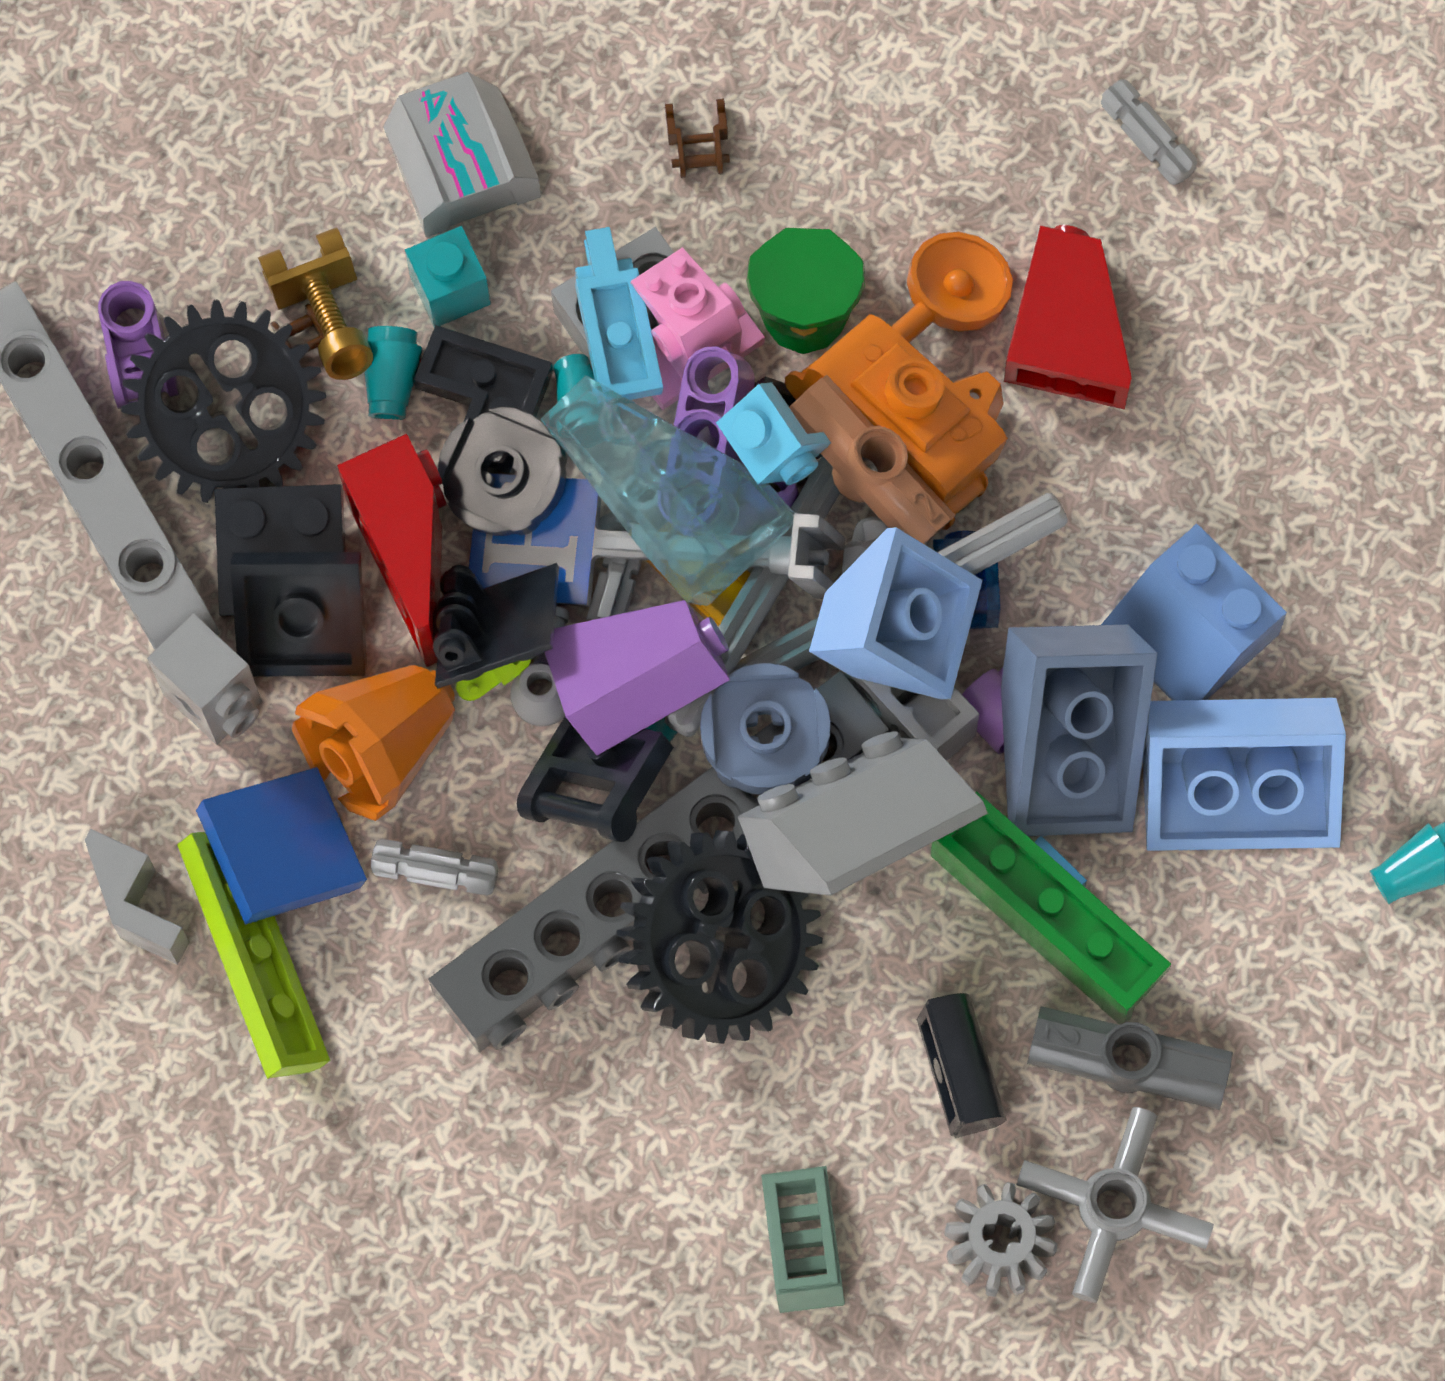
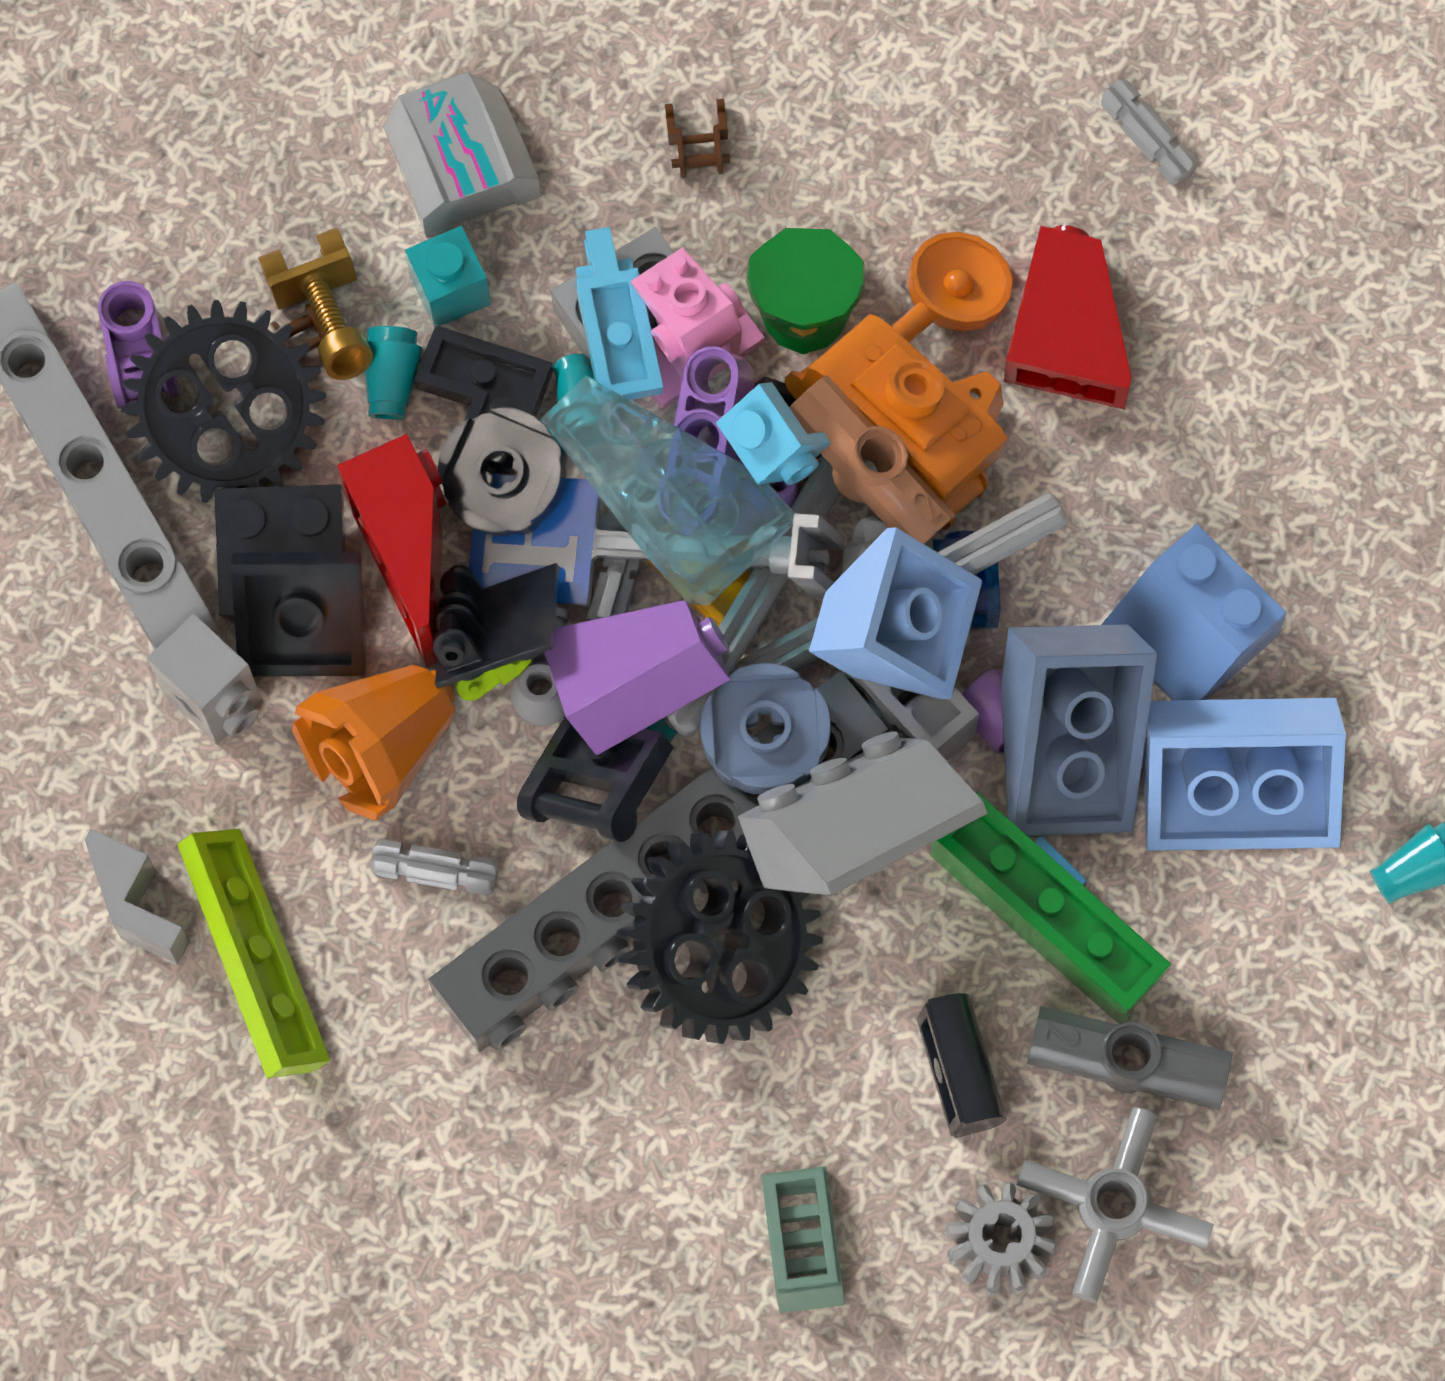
(281, 845): blue tile -> none

